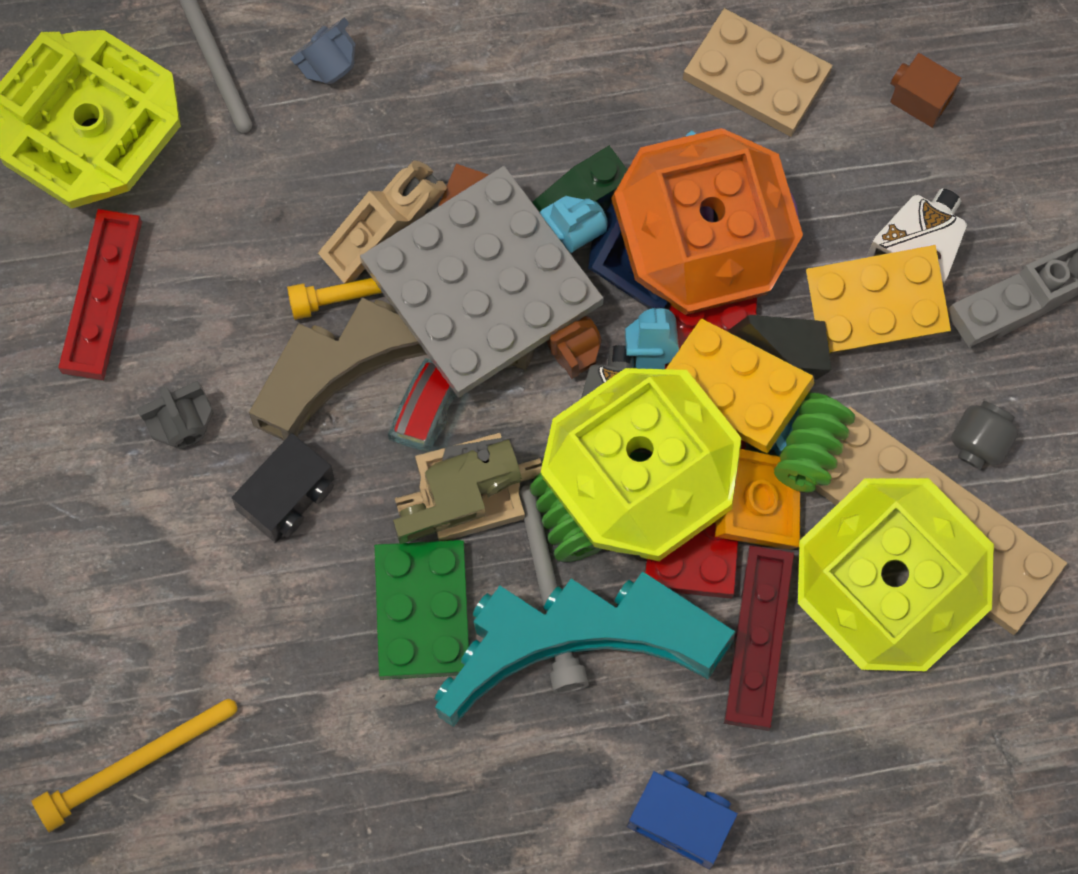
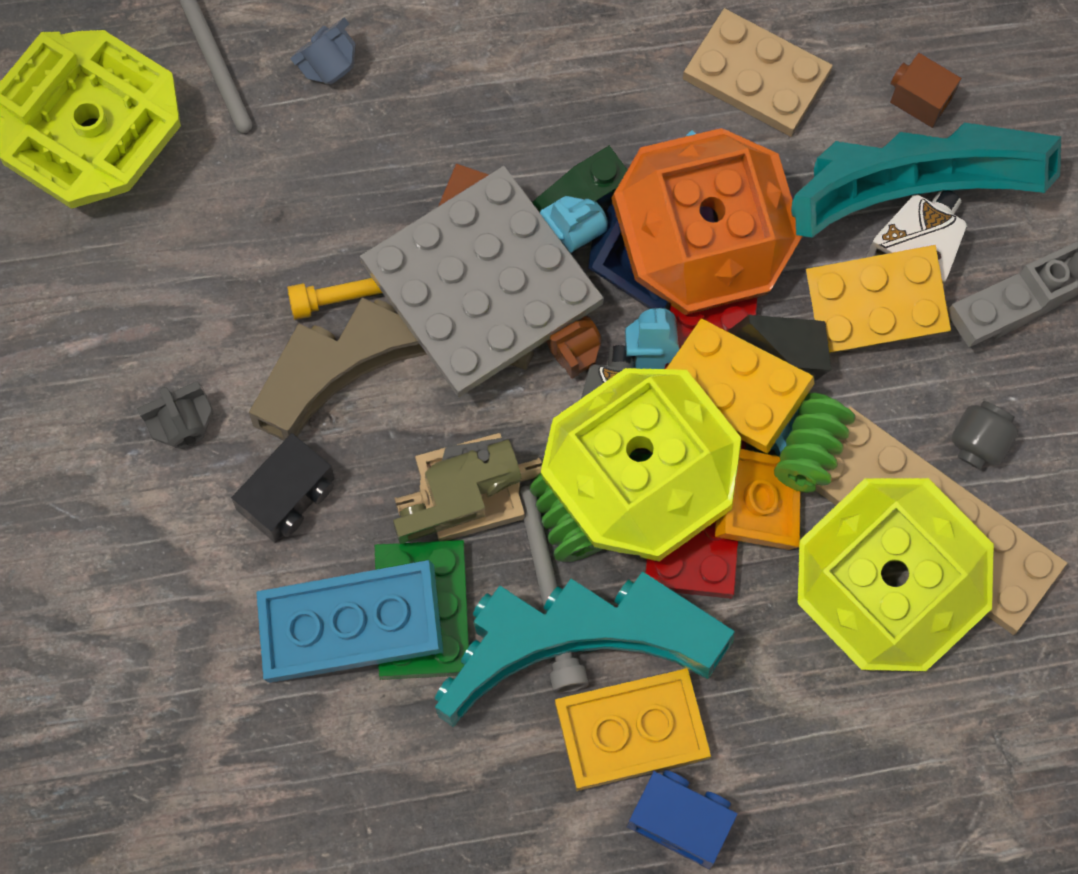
(56, 806): yellow piece -> none
(100, 294): red plate -> none
(349, 621): none -> dark azure plate
(381, 216): tan plate -> none
(422, 409): slope -> none
(632, 729): none -> yellow plate
(759, 638): dark red plate -> none
(910, 164): none -> teal arch

